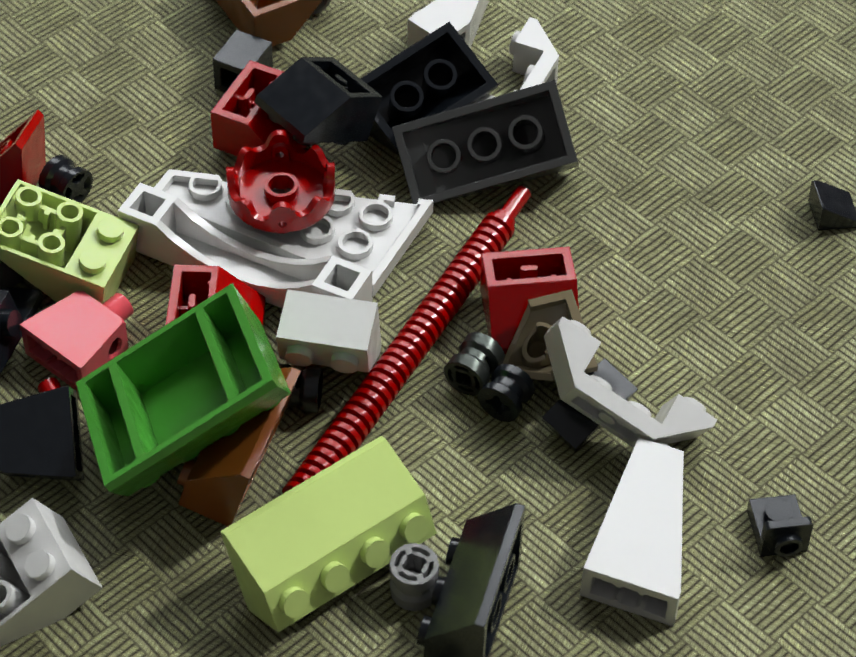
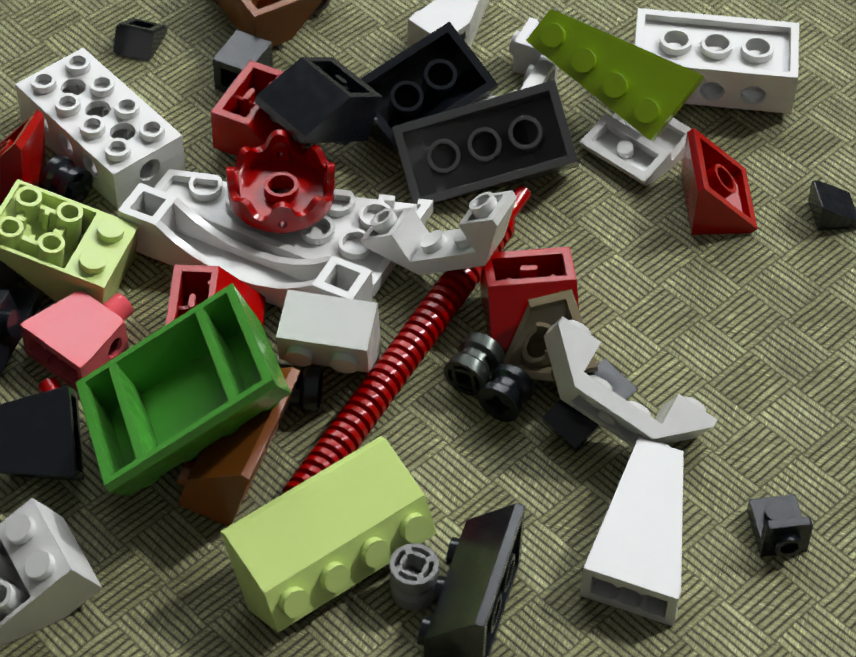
(101, 125): none -> white brick
(138, 38): none -> black slope
(406, 241): none -> white slope
(621, 75): none -> lime wing
(633, 153): none -> white slope
(715, 189): none -> red slope
(742, 59): none -> white brick

